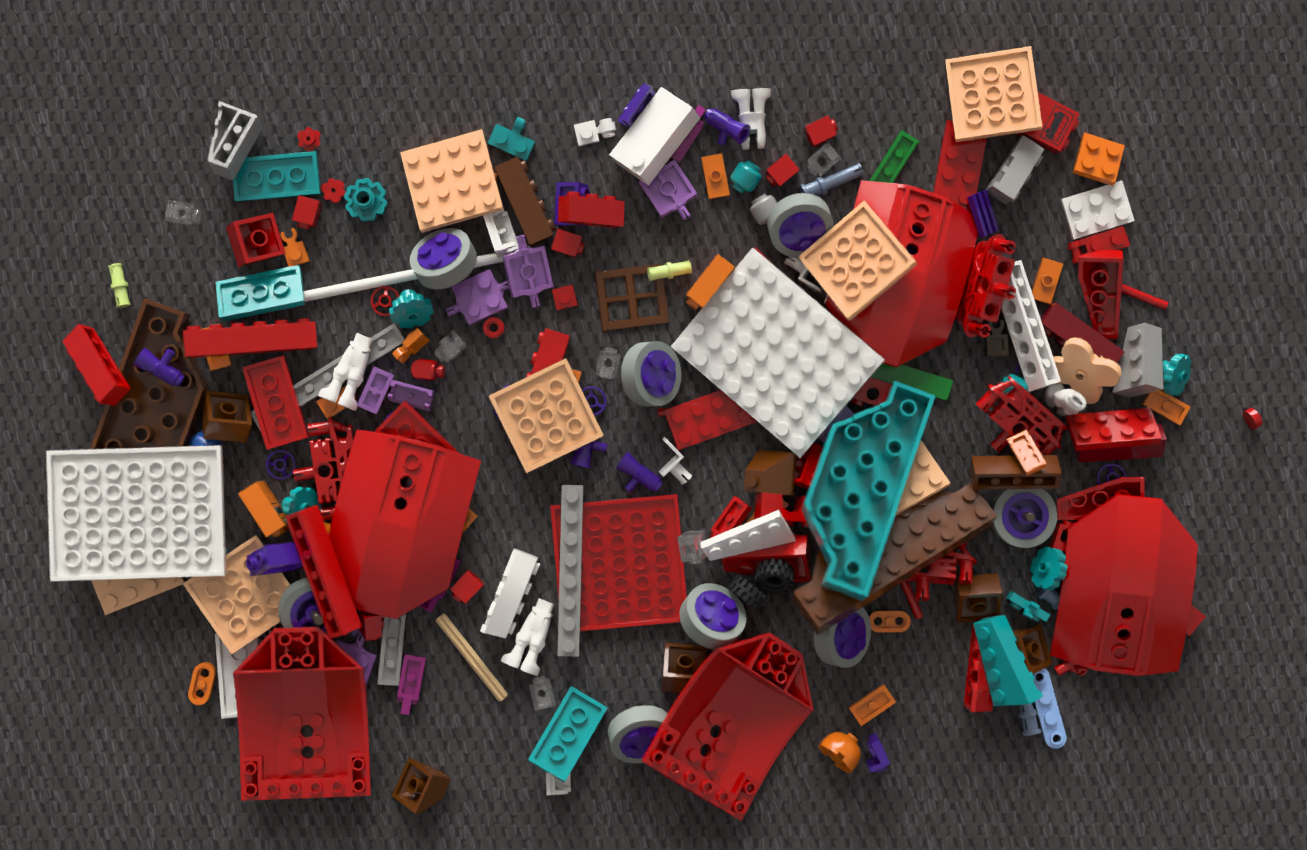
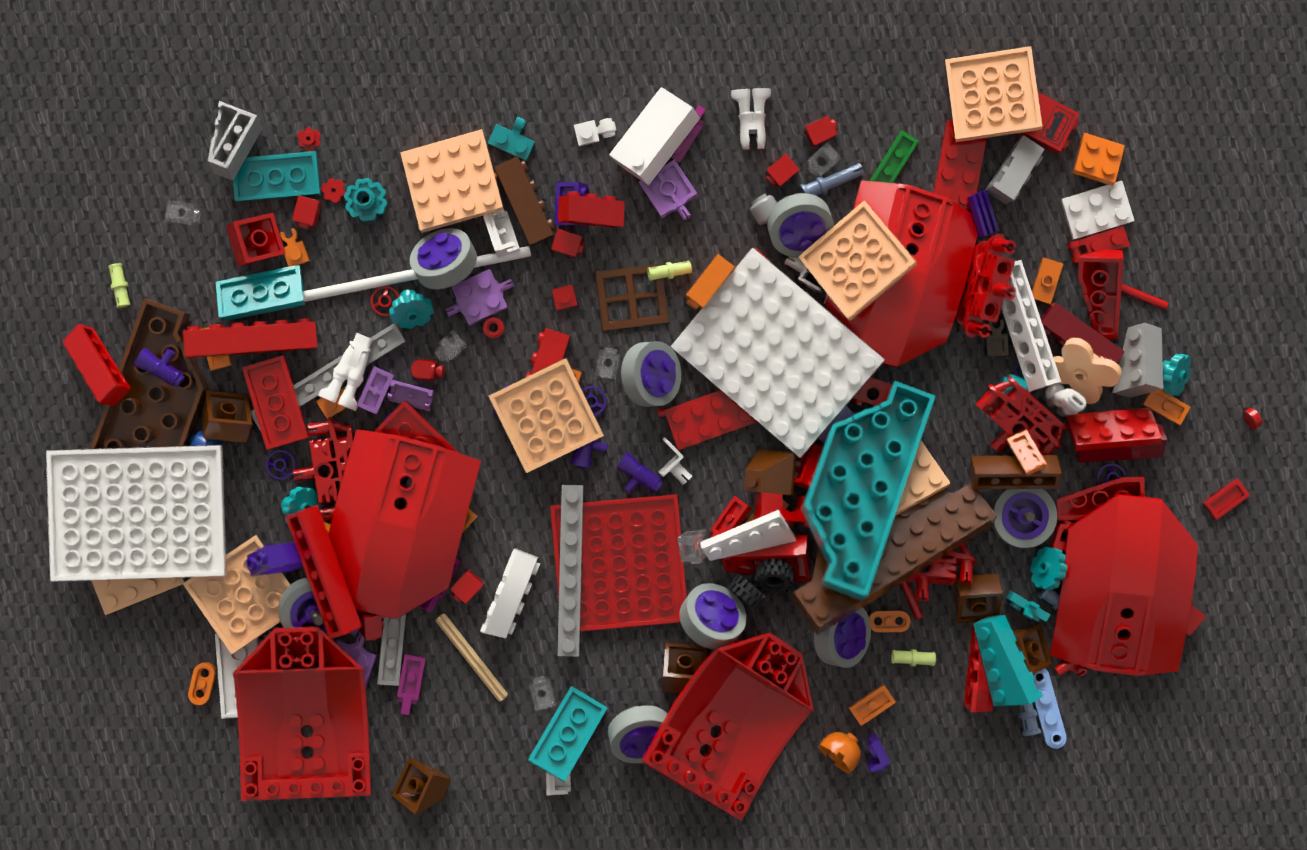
(265, 509): orange brick -> none
(412, 344): orange plate -> none
(527, 271): medium lavender plate -> none
(532, 634): white piece -> none
(636, 105): dark purple bracket -> none
(715, 176): orange plate -> none
(727, 126): dark purple piece -> none
(746, 176): teal head -> none
(913, 657): none -> yellowish green pin
(915, 378): green tile -> none
(1226, 499): none -> red tile

